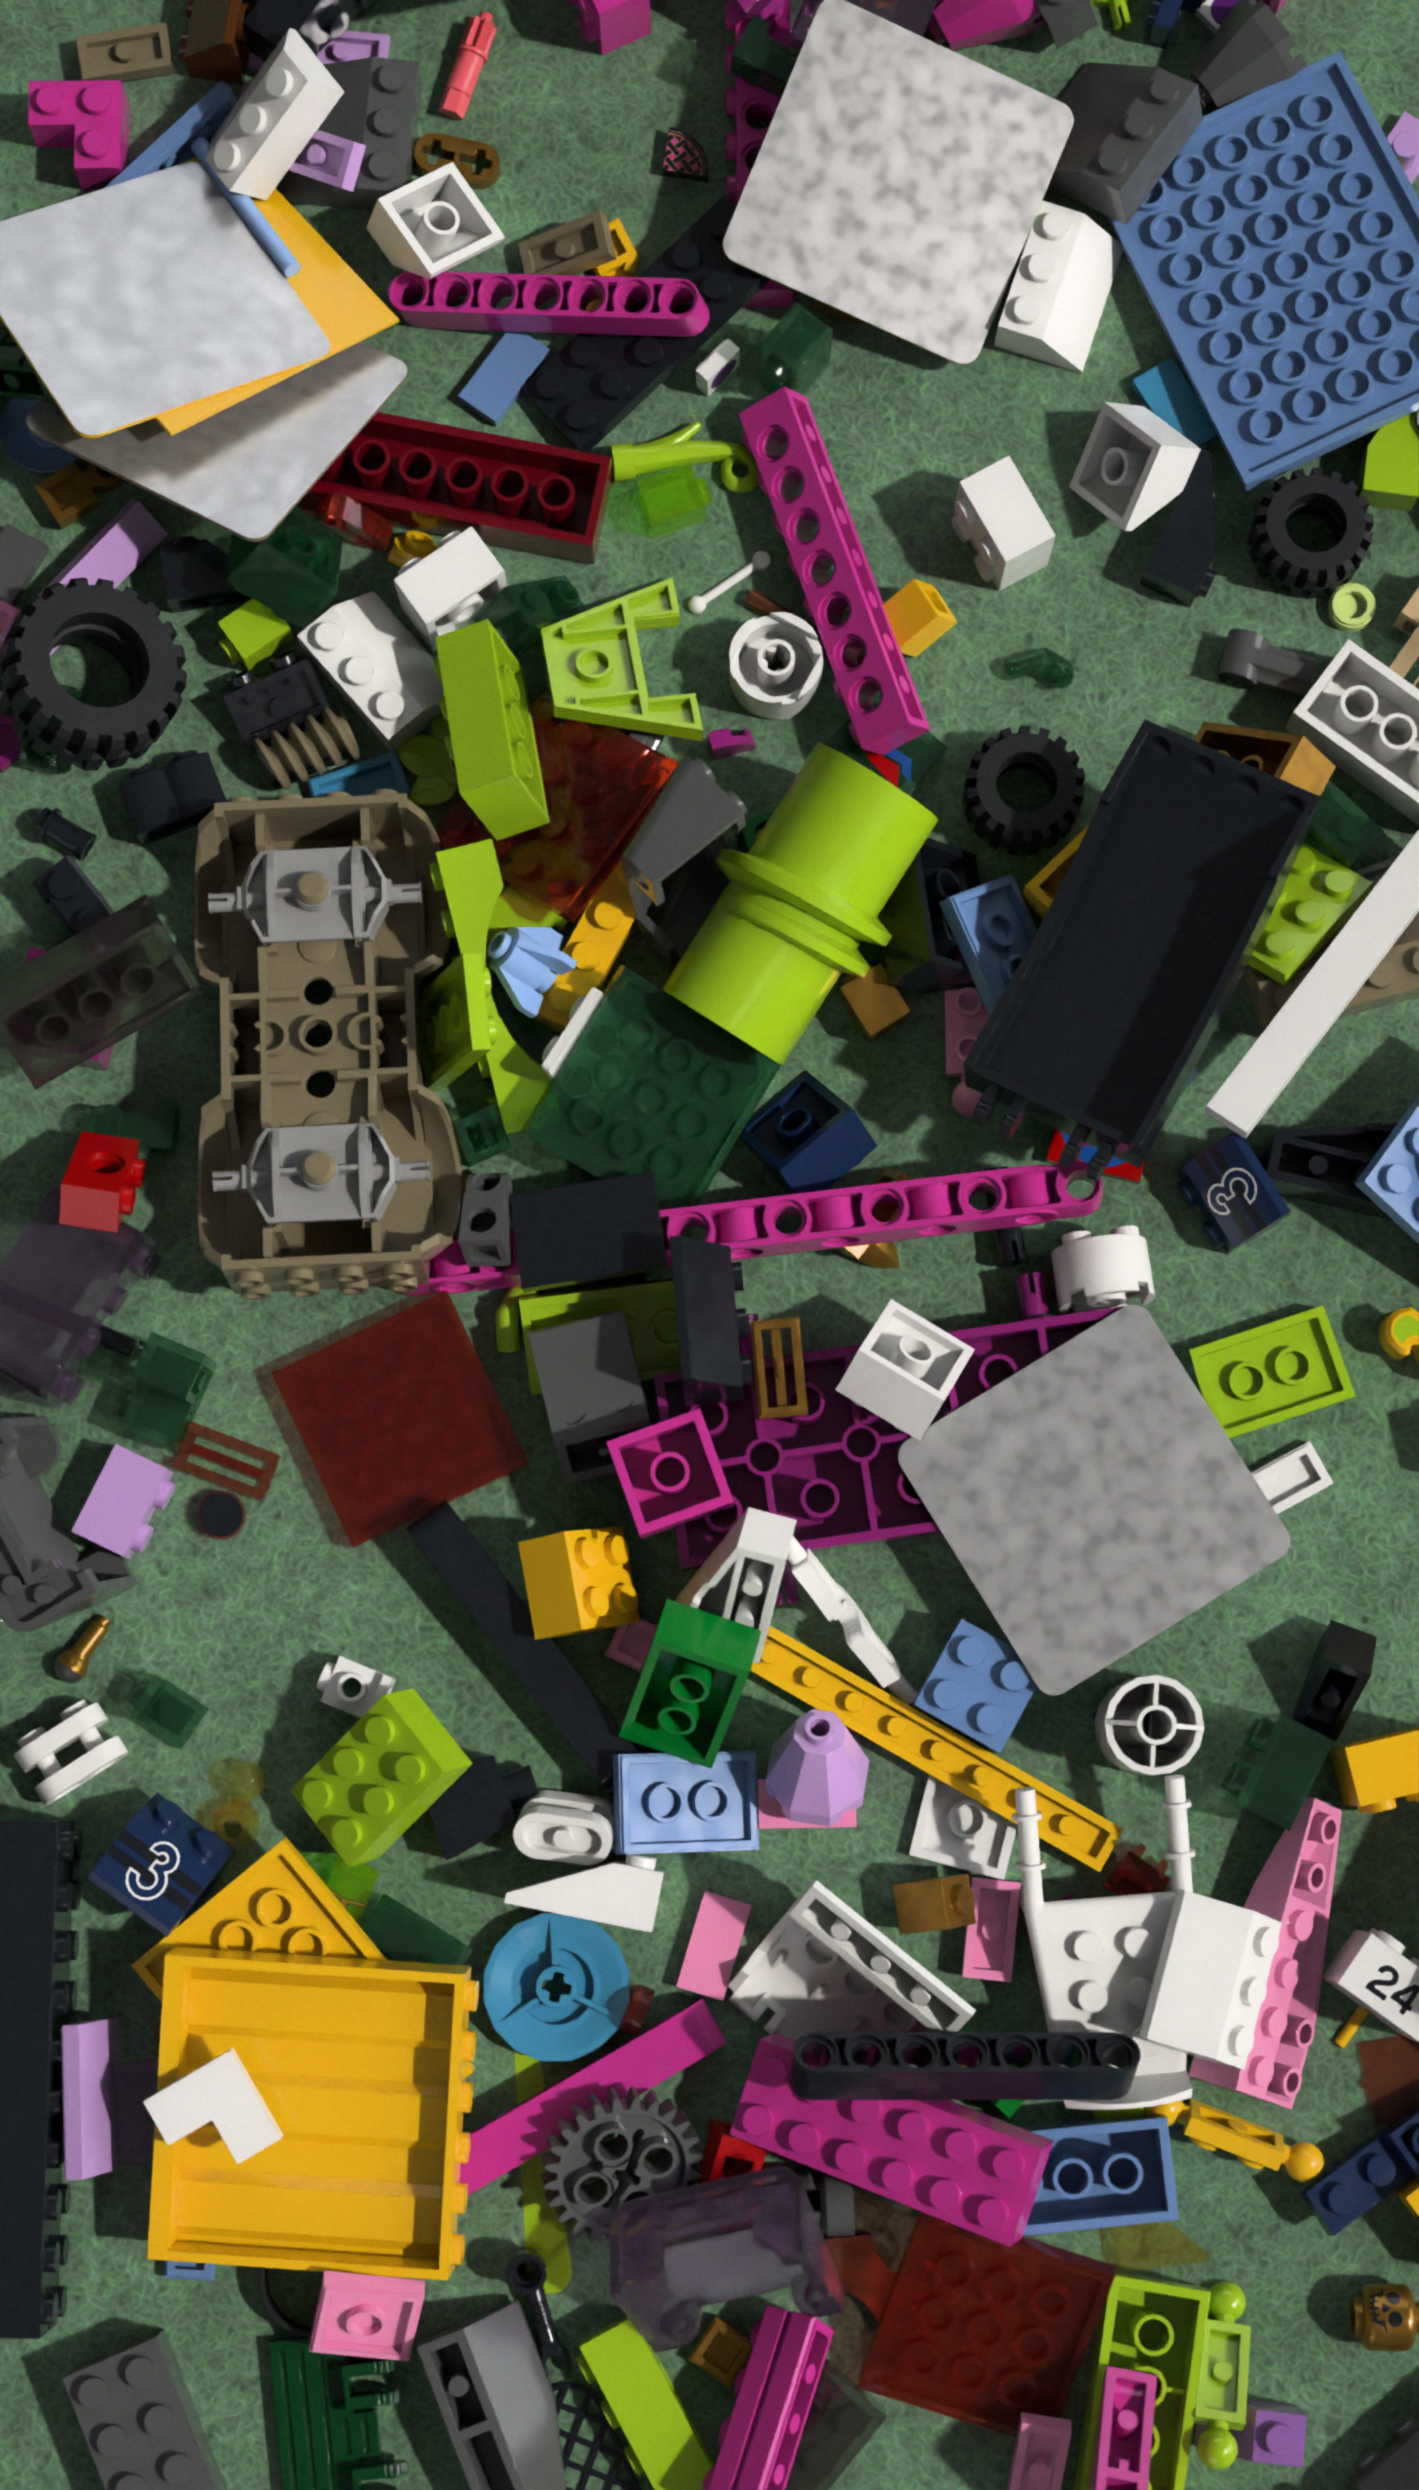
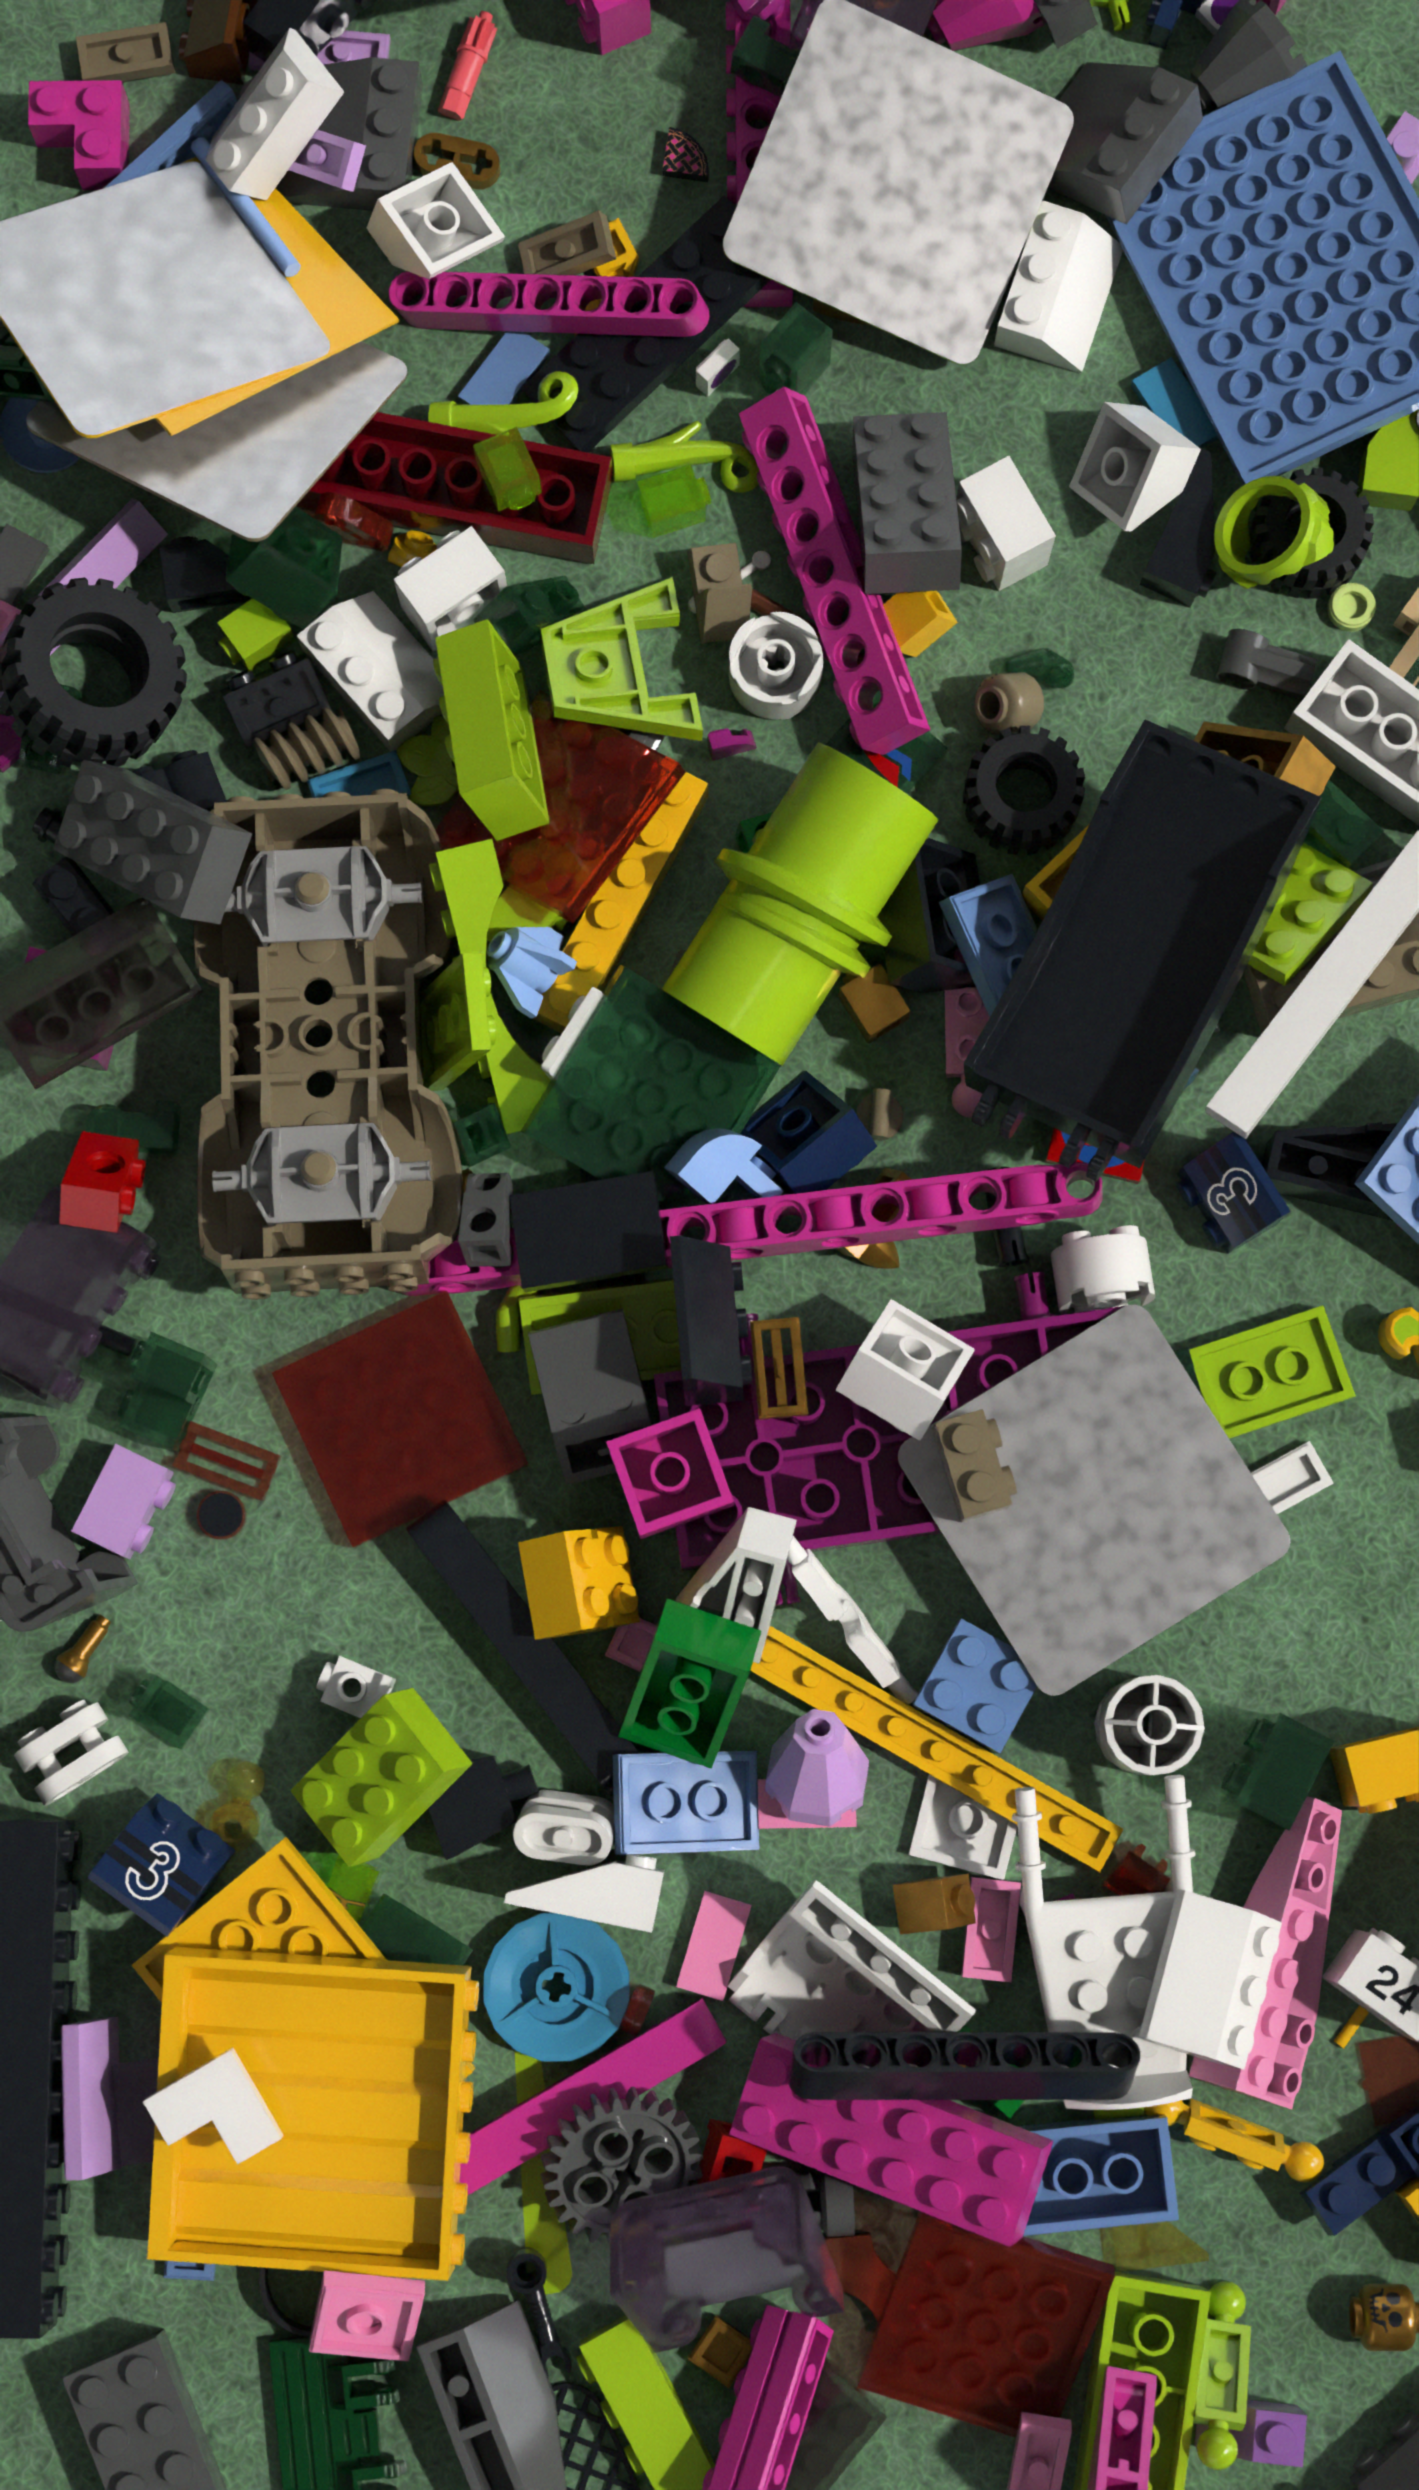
(72, 493): pearl gold plate -> none
(152, 842): none -> dark grey brick
(503, 417): none -> lime plant
(508, 470): none -> clear neon green brick
(673, 857): dark grey windscreen -> none
(716, 1158): none -> light blue brick
(718, 592): none -> dark tan slope
(880, 1114): none -> dark tan plate
(906, 503): none -> dark grey brick
(973, 1466): none -> dark tan brick
(1008, 701): none -> dark tan head
(1233, 540): none -> lime piece
(1335, 1679): black slope -> none

